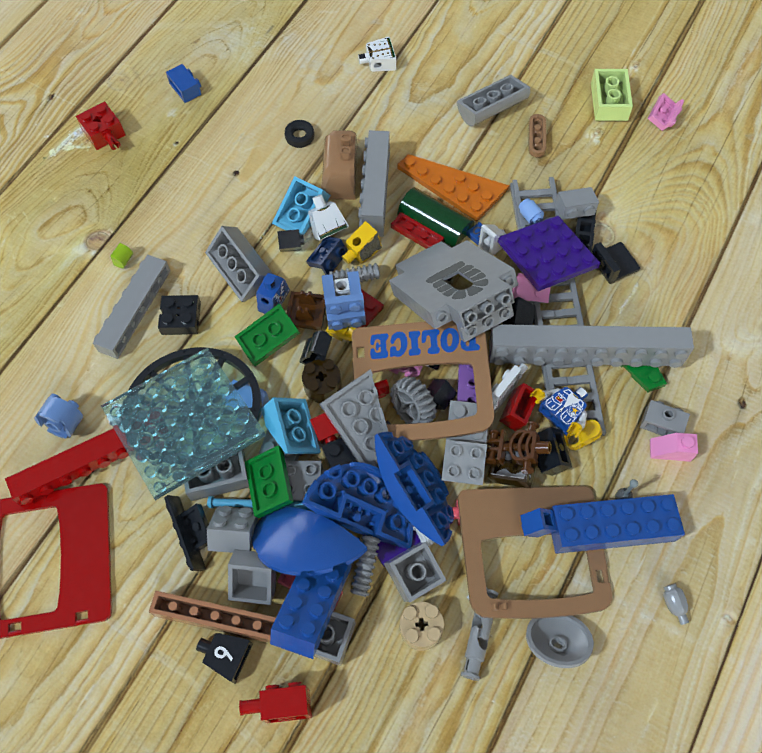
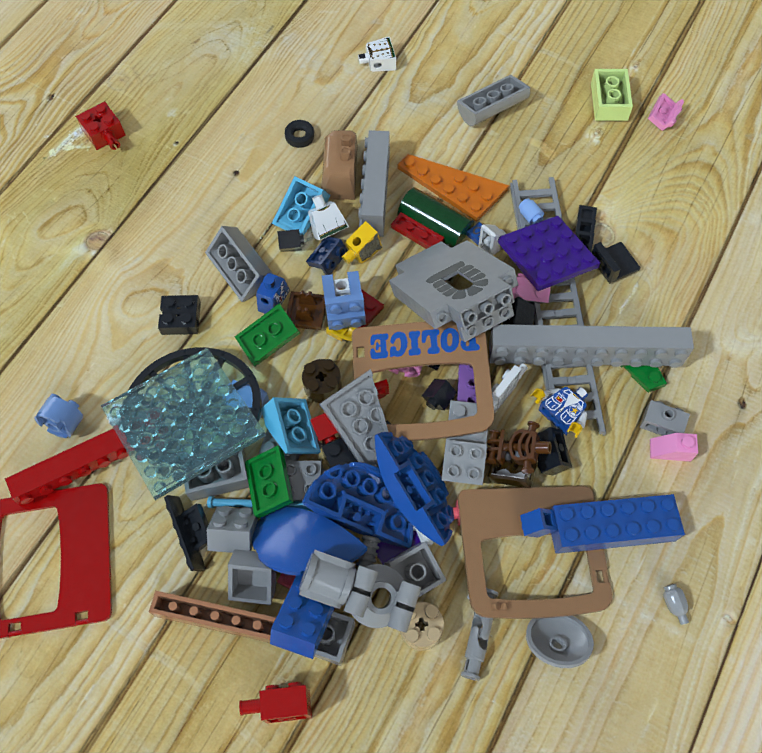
(121, 255): lime brick -> none
(131, 306): light grey brick -> none
(184, 83): blue piece -> none
(225, 654): black torso -> none
(316, 347): black brick -> none
(338, 583): none -> light grey piece
(365, 273): light grey piece -> none
(413, 401): light grey gear -> none
(518, 407): red piece -> none
(537, 129): medium nougat plate -> none
(576, 203): light grey brick -> none
(589, 434): yellow piece -> none
(625, 493): hinge -> none

